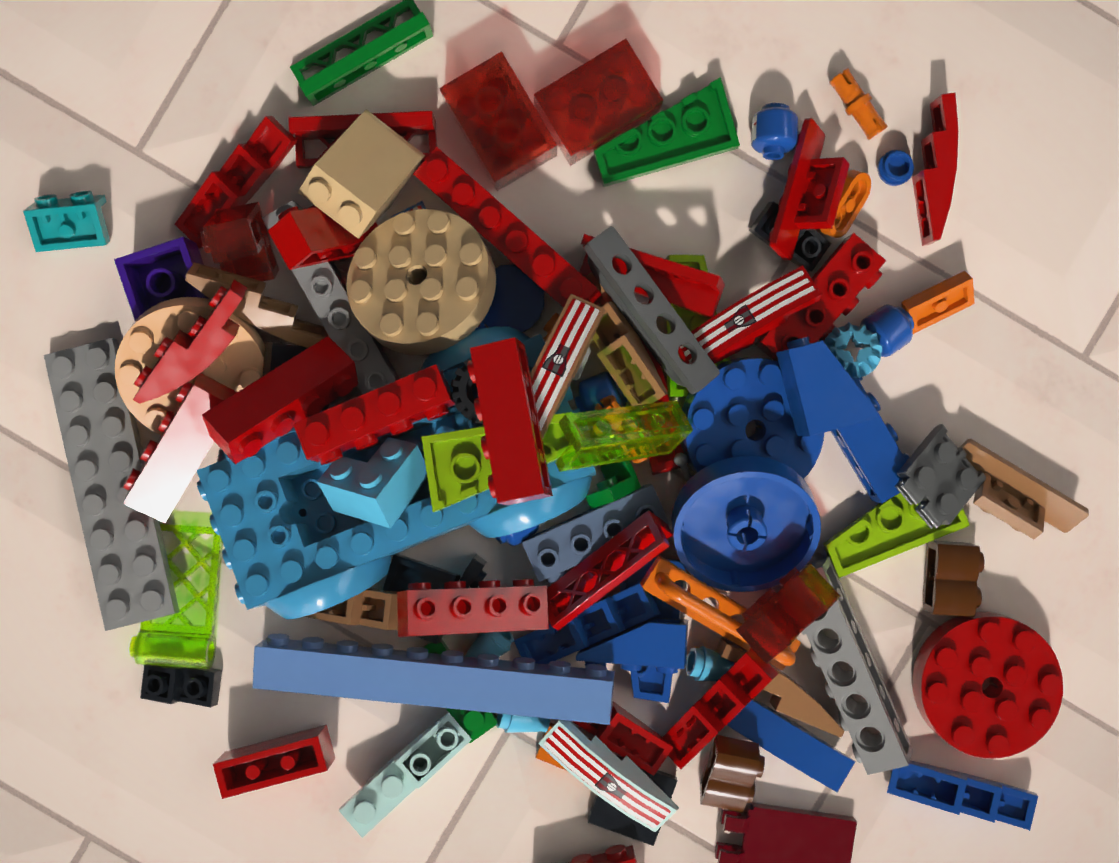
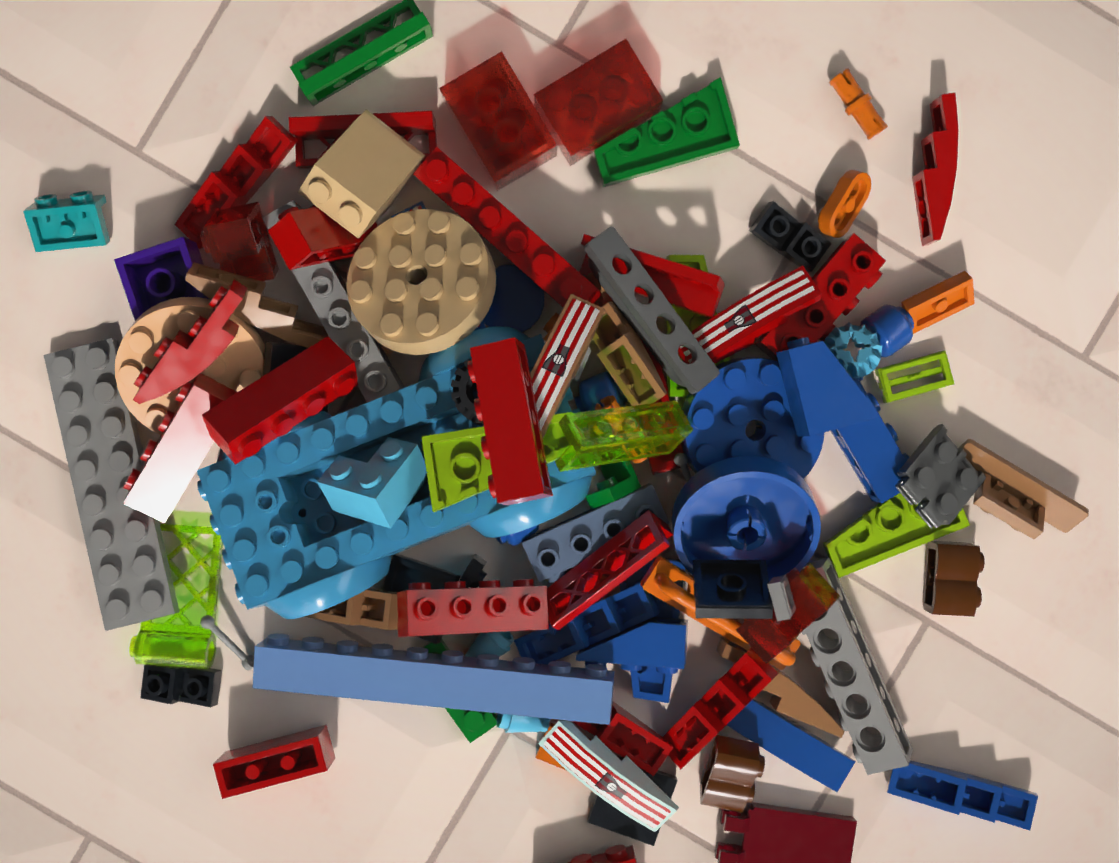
(207, 622): none -> light grey hinge
(375, 414): red brick -> none
(404, 774): light aqua slope -> none
(706, 664): medium azure cone -> none
(731, 589): none -> black plate
(774, 131): blue head -> none
(781, 597): none -> light grey tile
(810, 191): red bracket -> none
(886, 384): none -> lime tile
(895, 167): blue plate -> none
(1003, 716): red piece -> none

